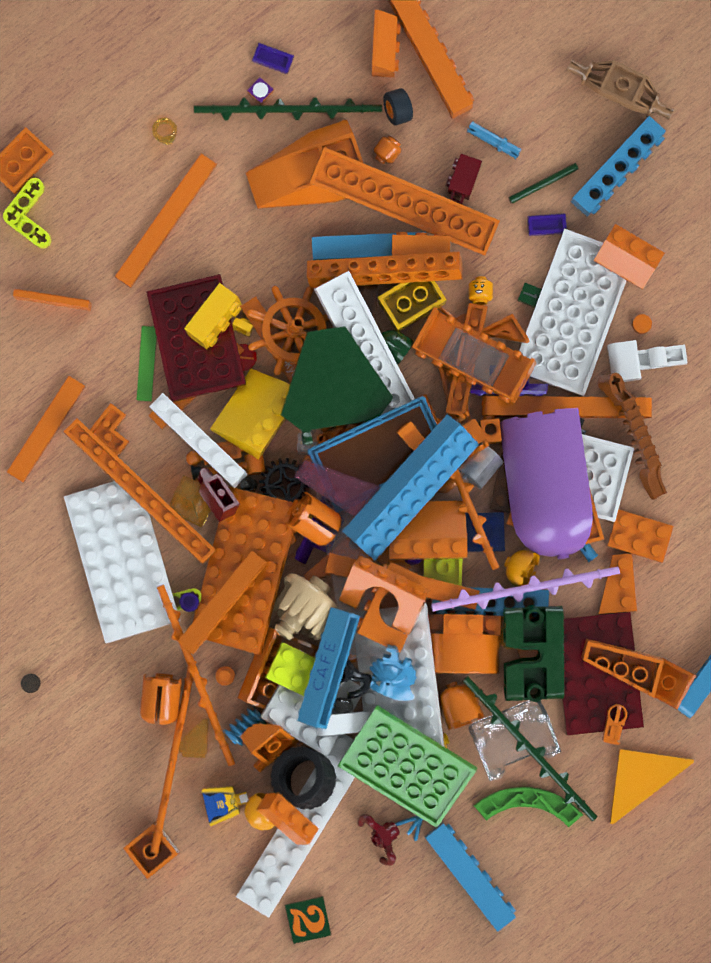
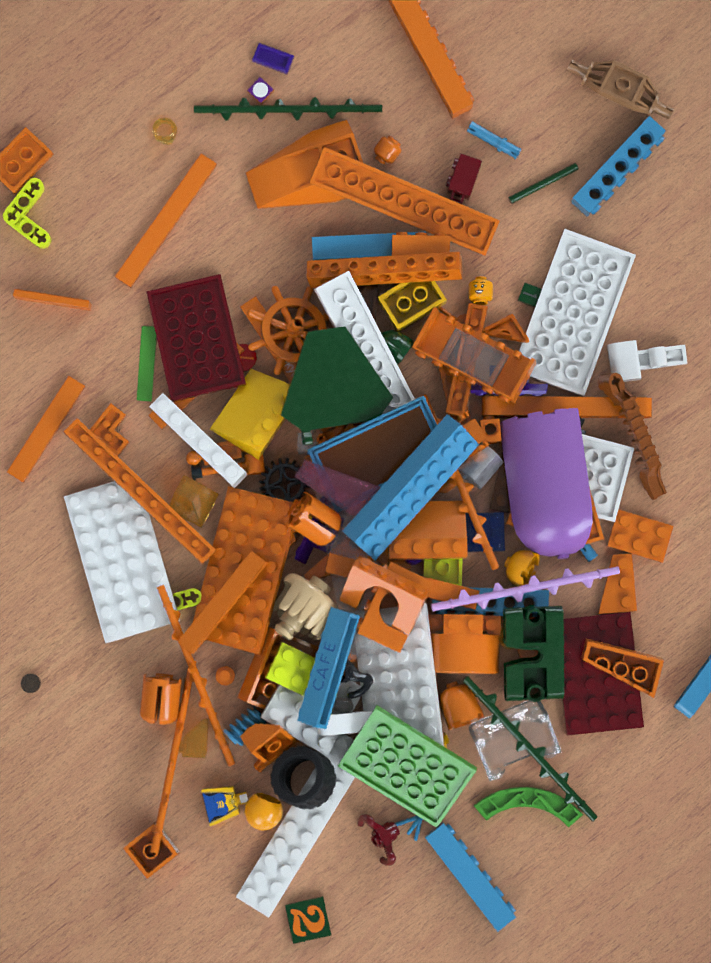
(189, 602): dark purple tile -> none
(213, 316): yellow brick -> none
(217, 494): dark red brick -> none
(243, 326): yellow plate -> none
(249, 484): clear smoke cylinder -> none
(287, 819): orange brick -> none
(385, 44): orange slope -> none
(394, 674): dark azure helmet -> none
(398, 106): black wheel -> none
(410, 435): orange leg -> none
(546, 224): dark purple tile -> none
(613, 728): orange piece -> none
(629, 256): orange slope -> none
(640, 777): light orange tile -> none
(642, 324): orange tile -> none
(673, 684): orange tile -> none

